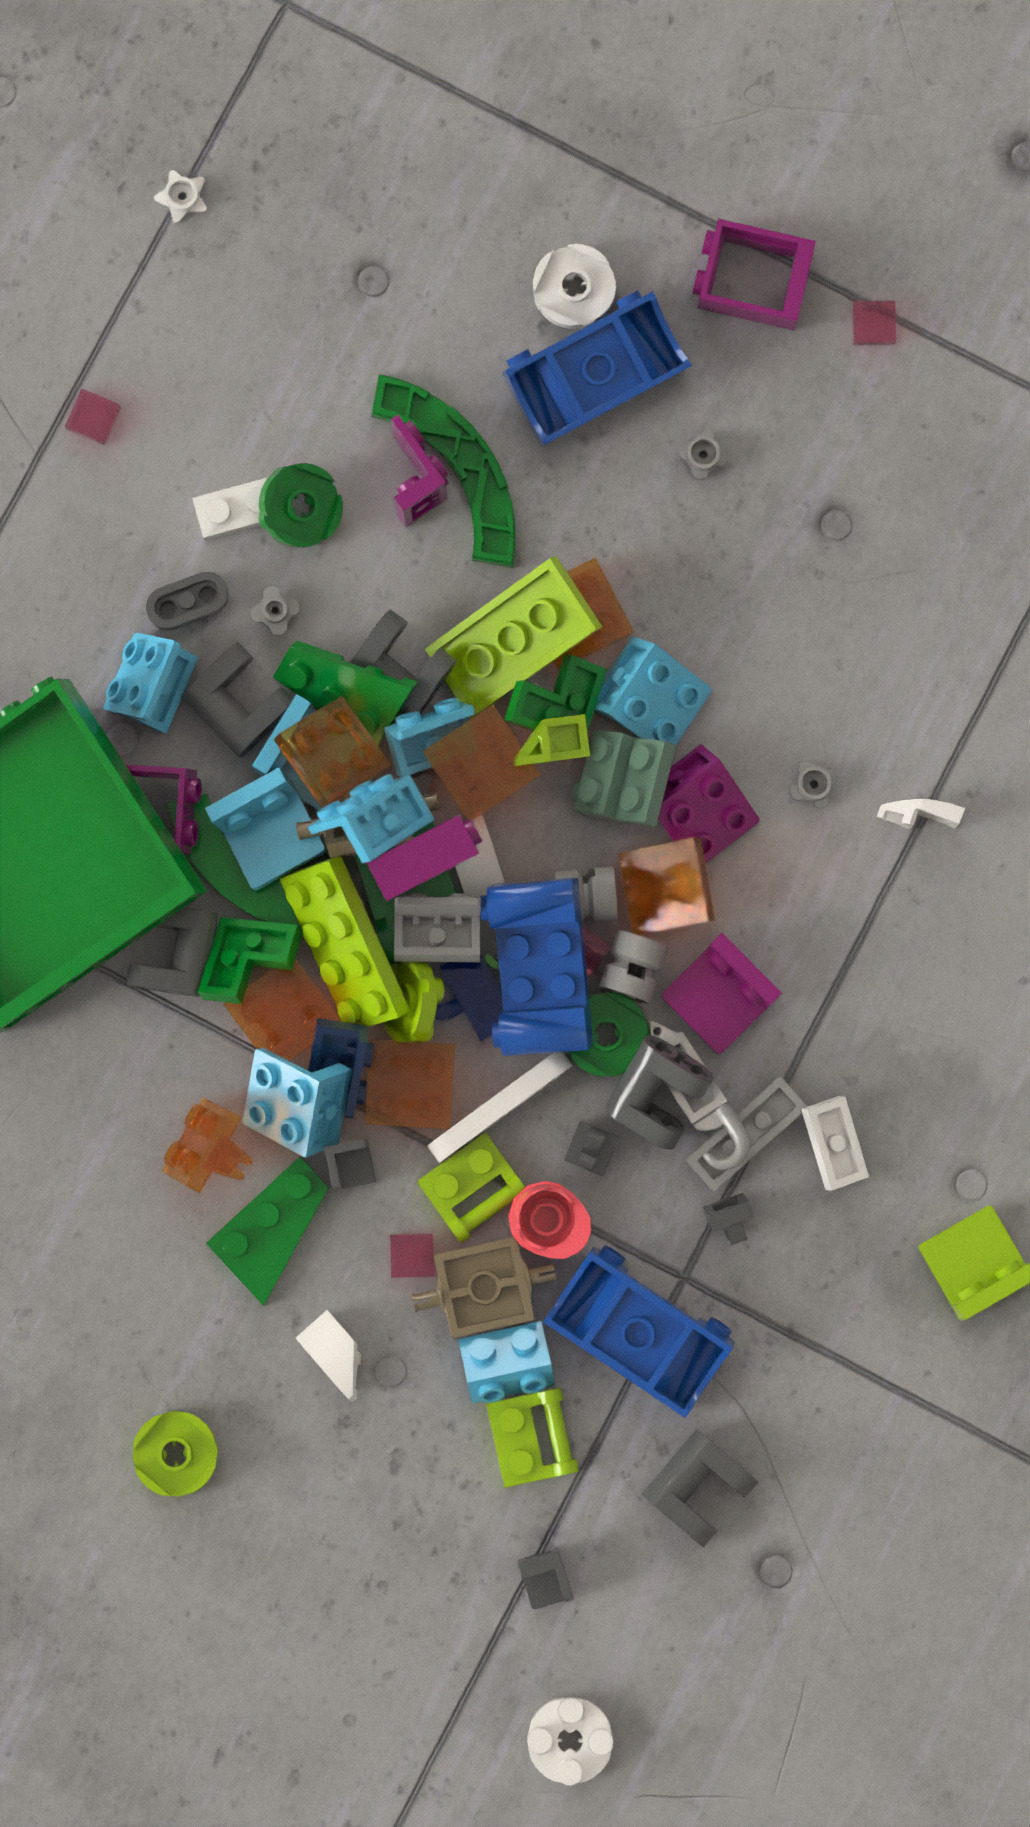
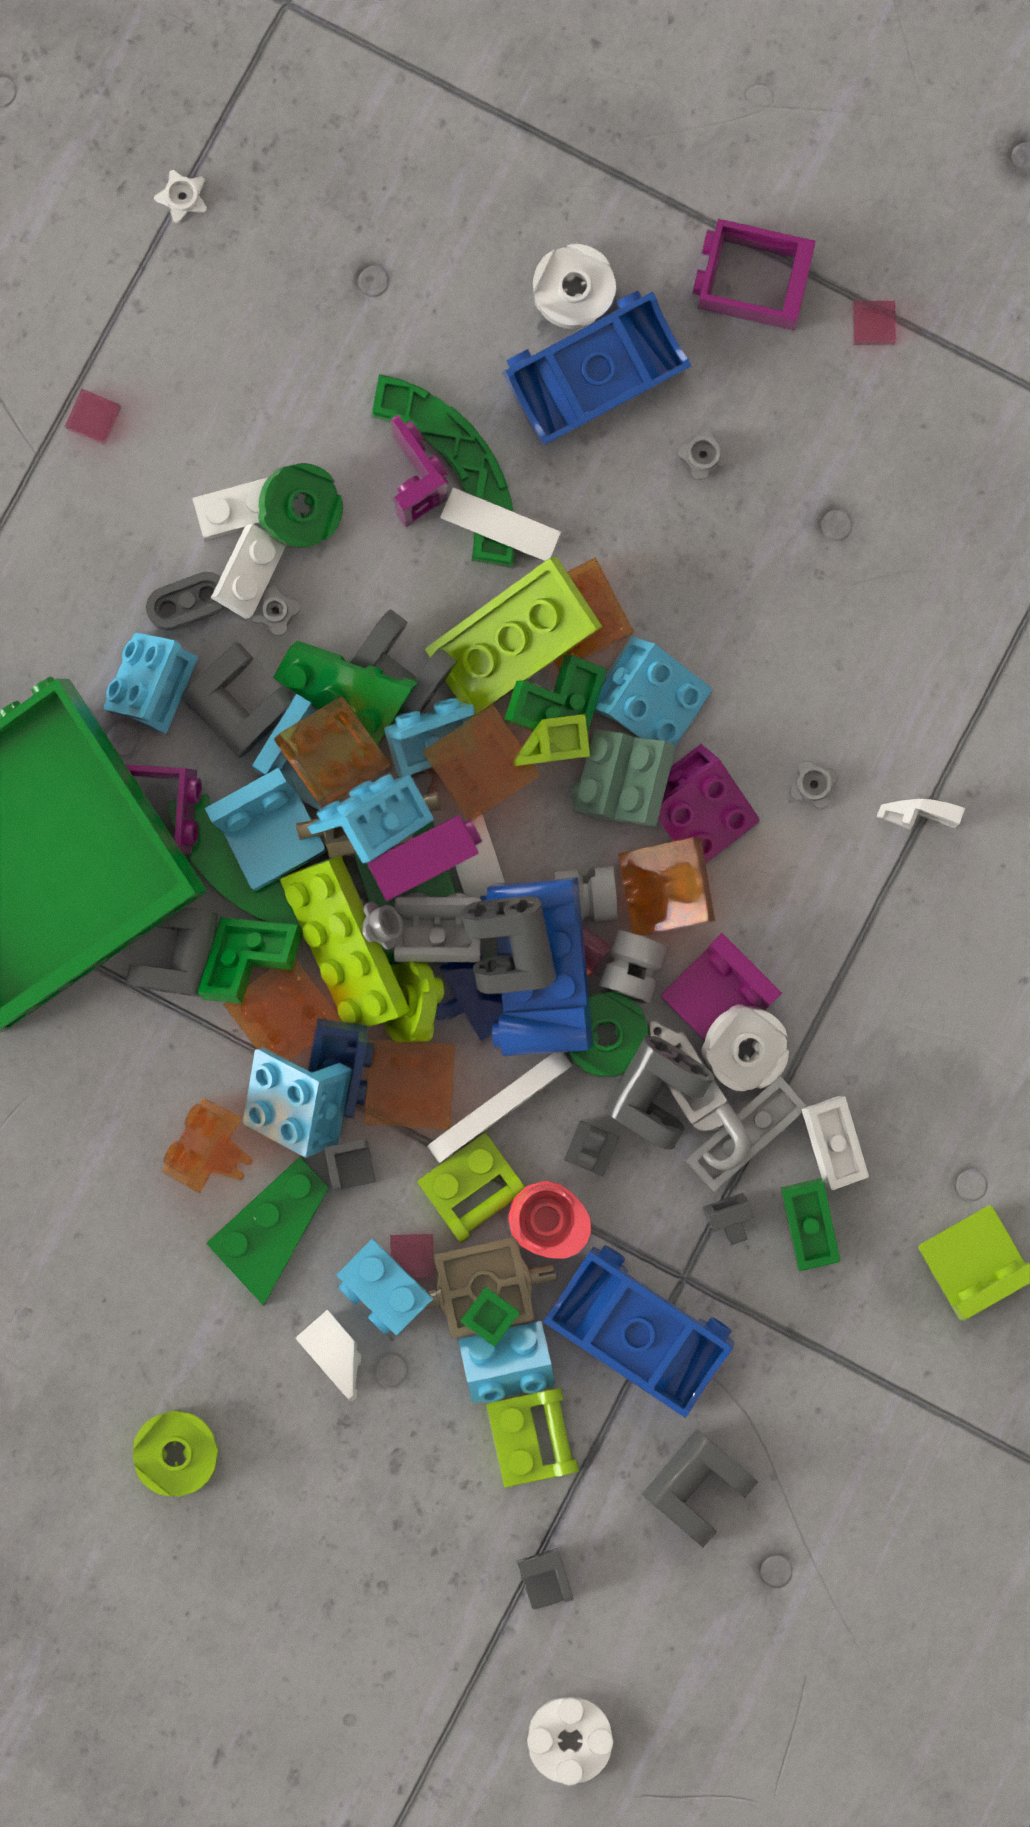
(248, 571): none -> white plate
(382, 924): none -> light grey plate
(383, 1288): none -> medium azure bracket
(490, 1316): none -> green plate
(500, 524): none -> white sticker
(524, 922): none -> dark grey connector
(722, 1048): none -> white plate
(810, 1224): none -> green plate

